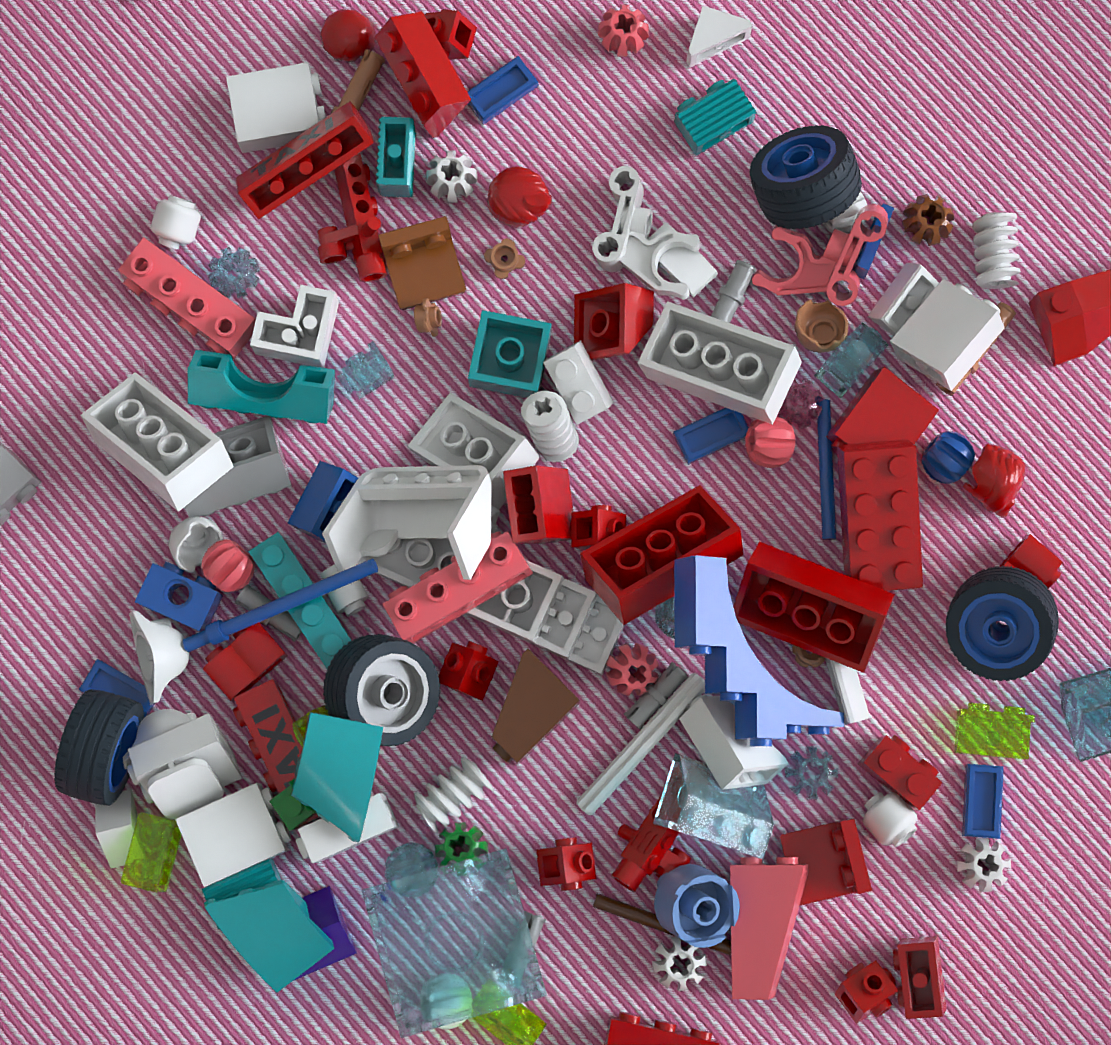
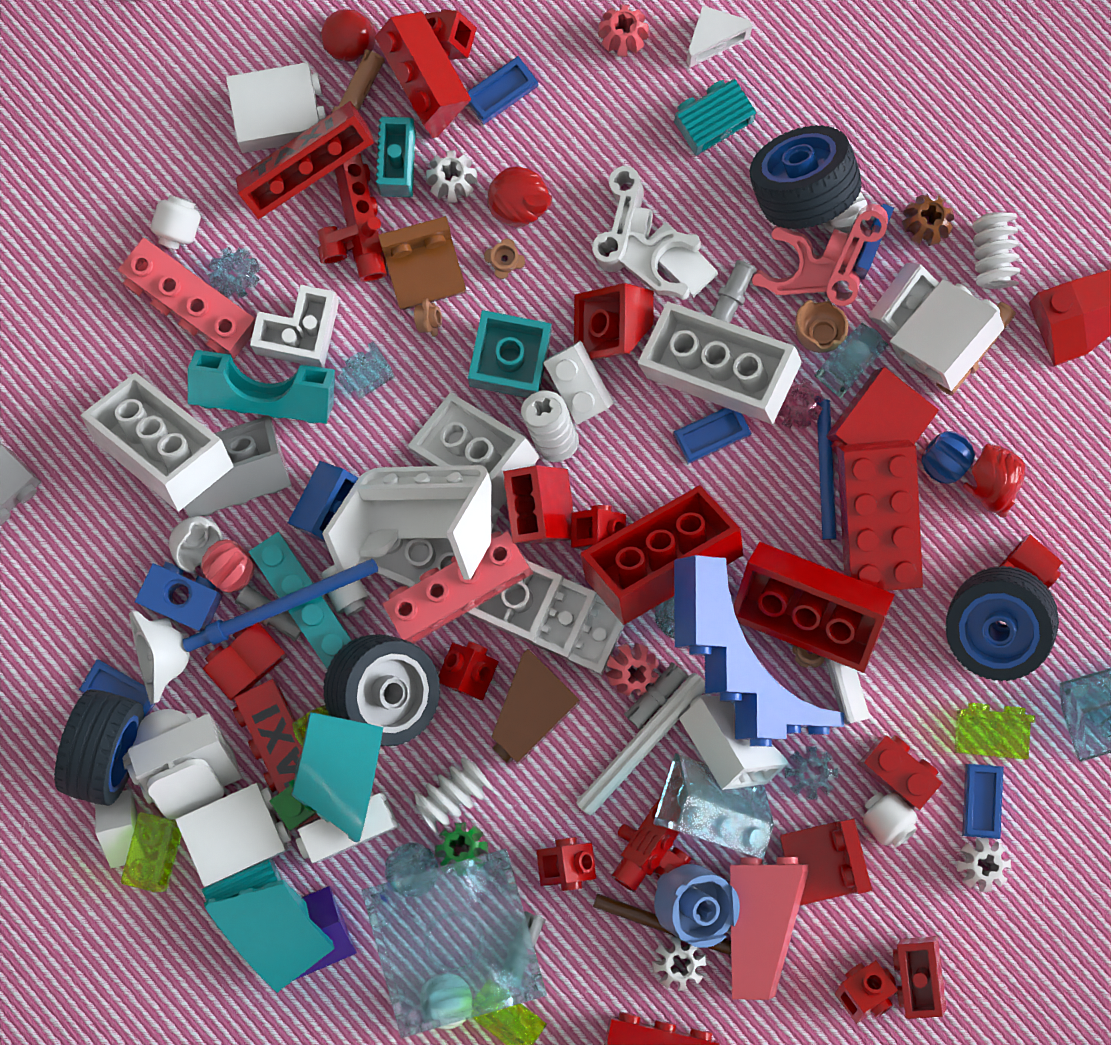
(770, 444): coral piece -> none

